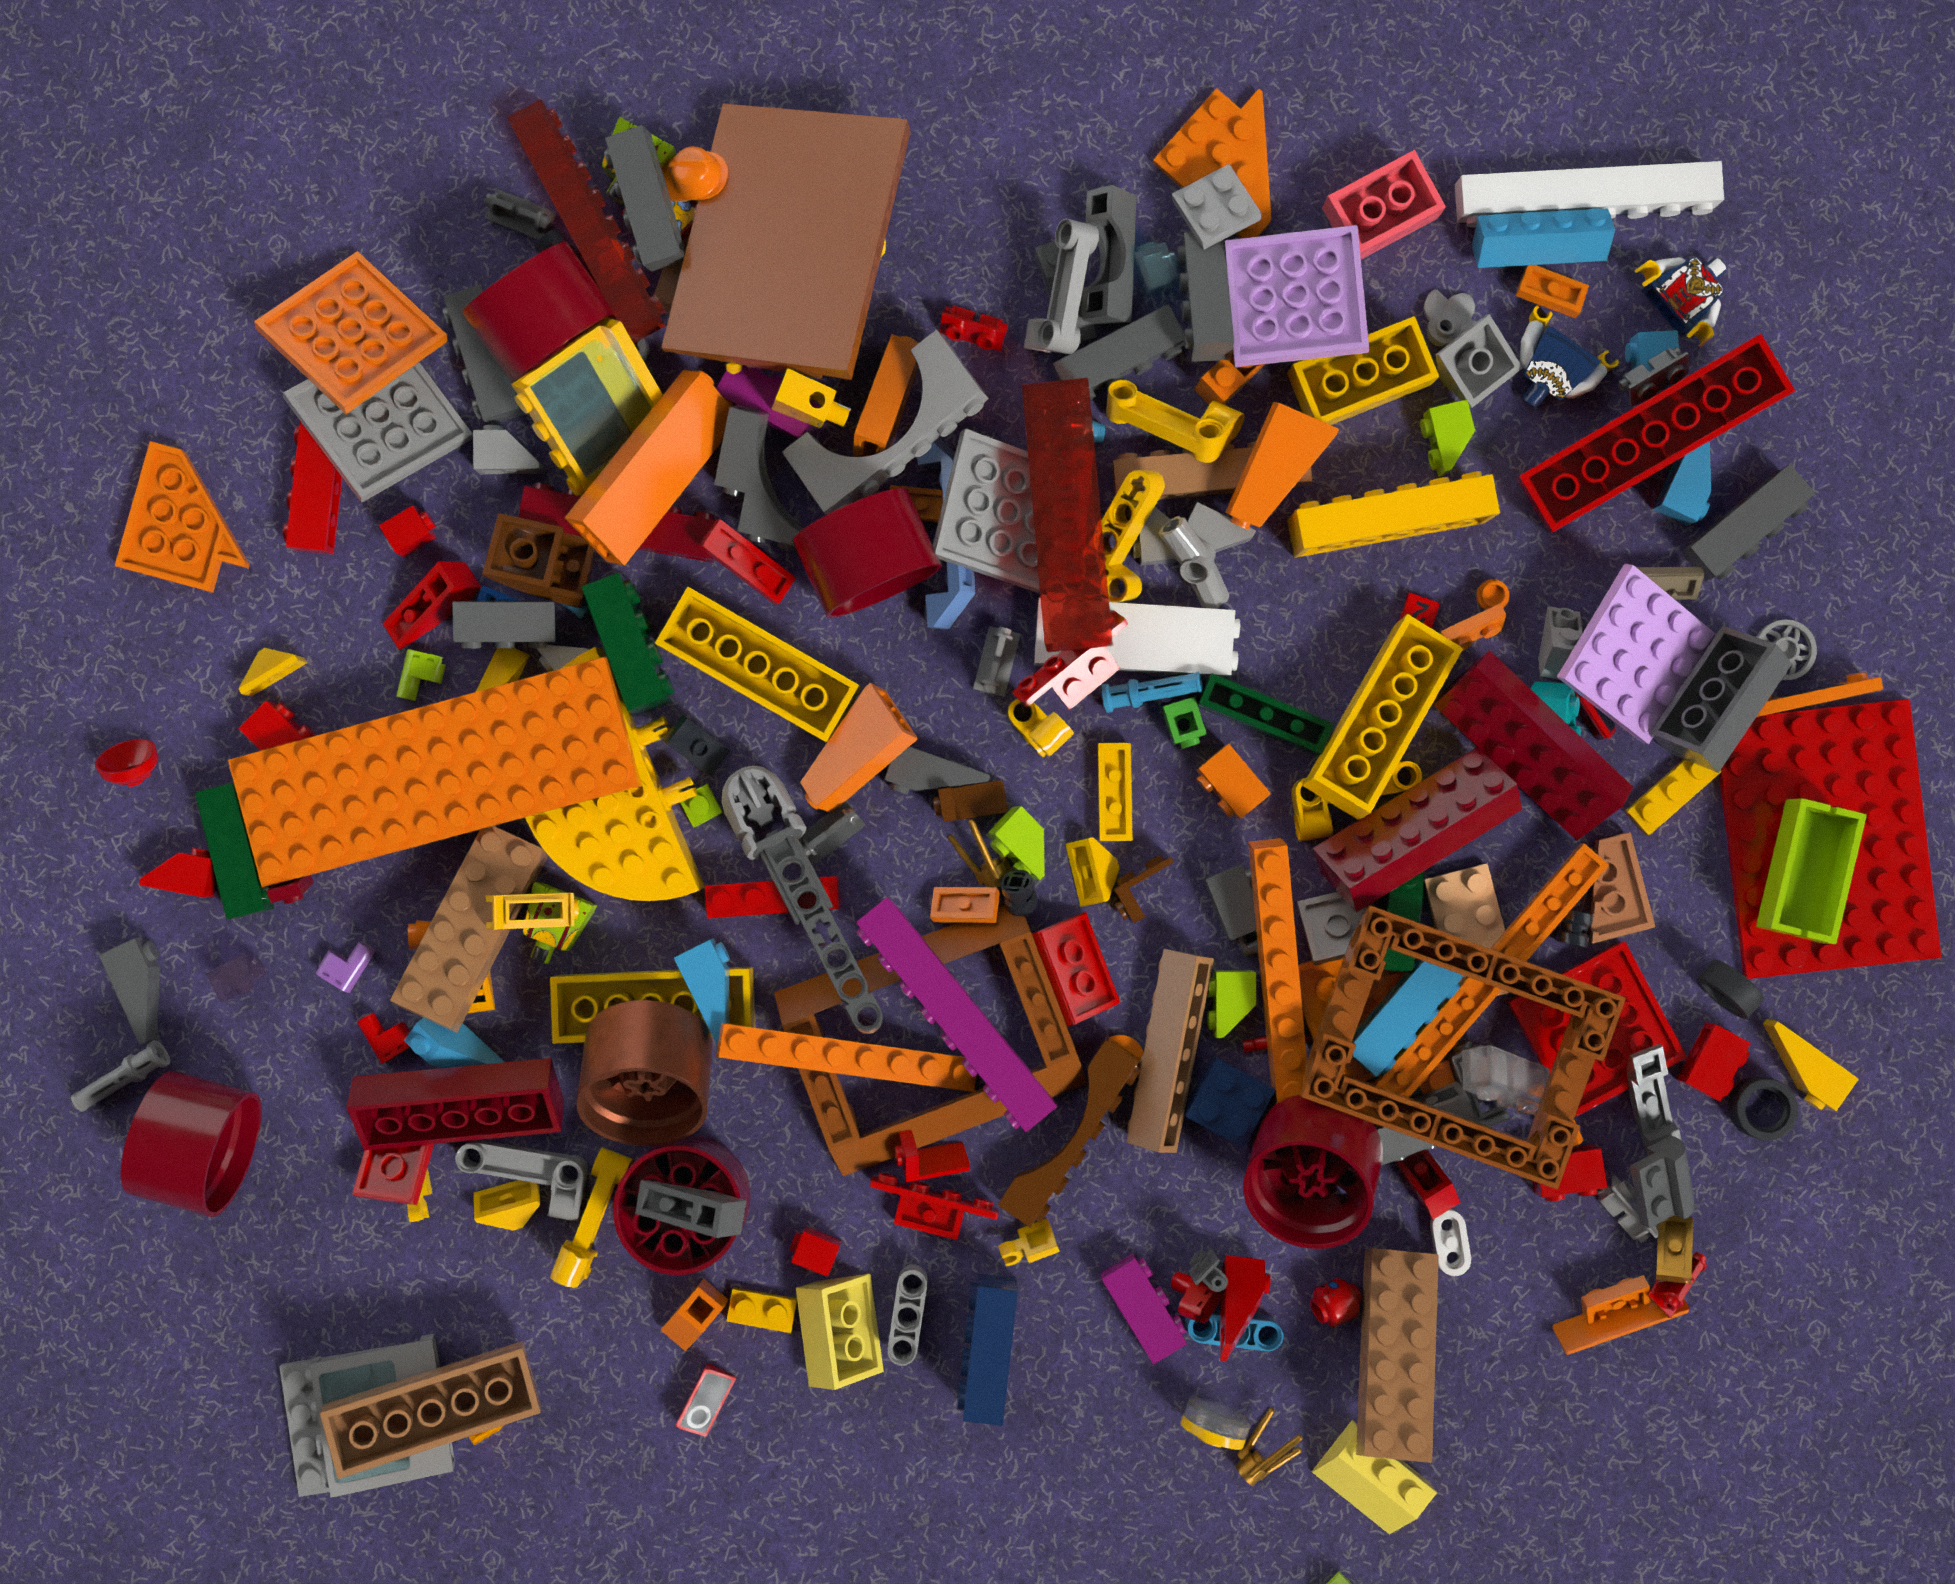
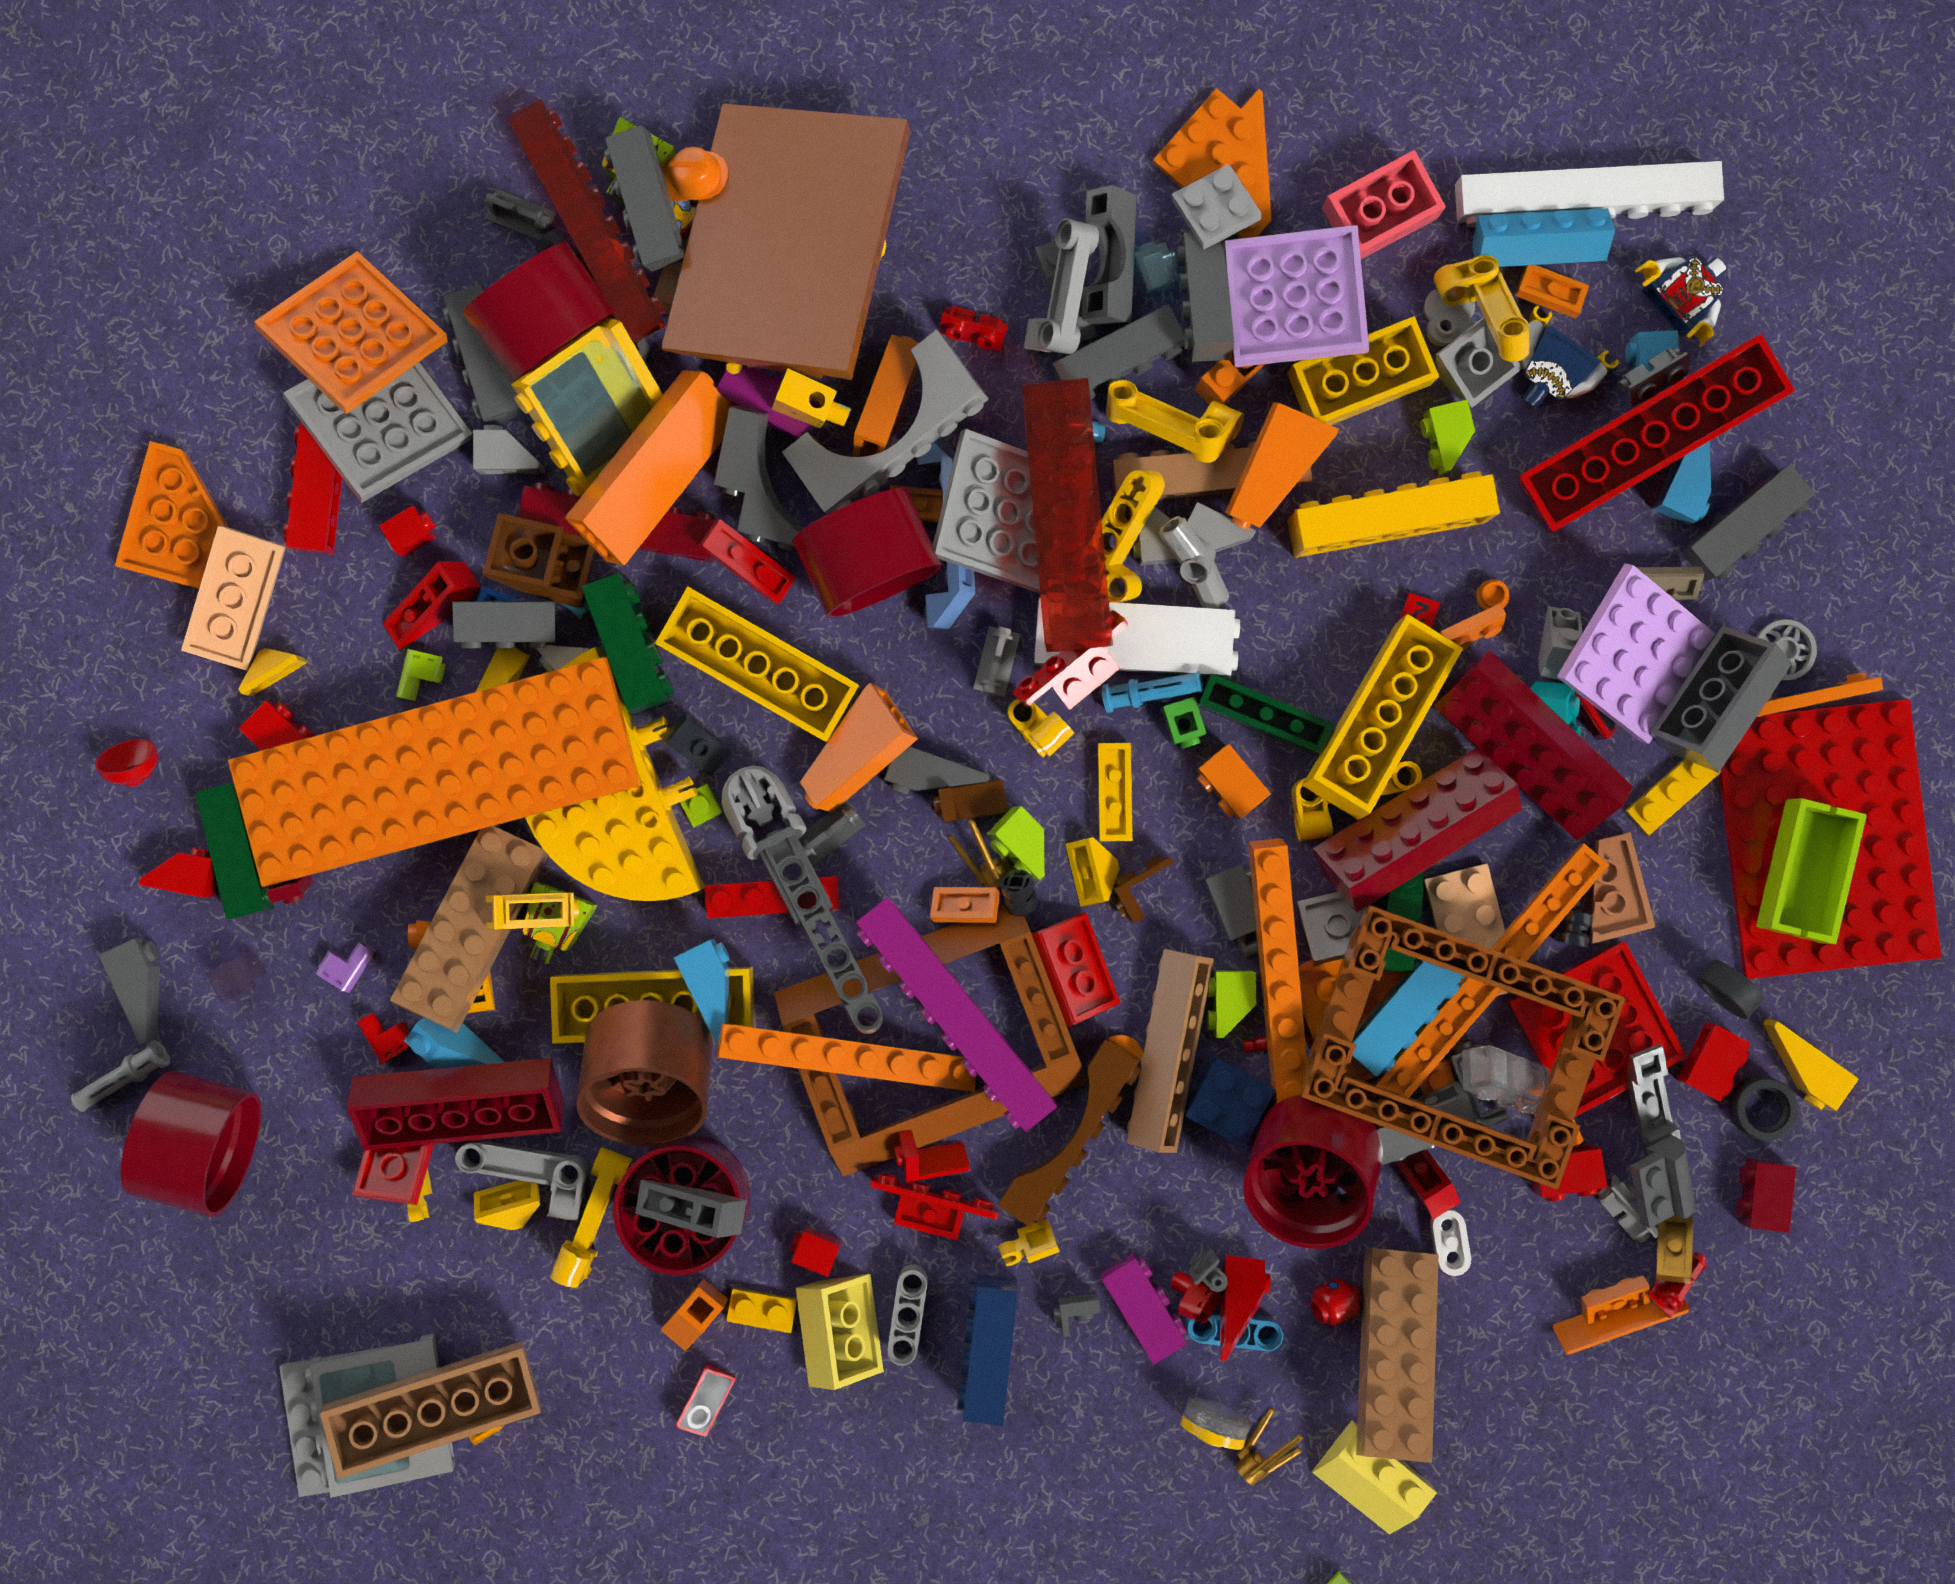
(233, 597): none -> light nougat plate
(1080, 1307): none -> dark grey bracket
(1483, 282): none -> yellow piece
(1766, 1195): none -> dark red brick

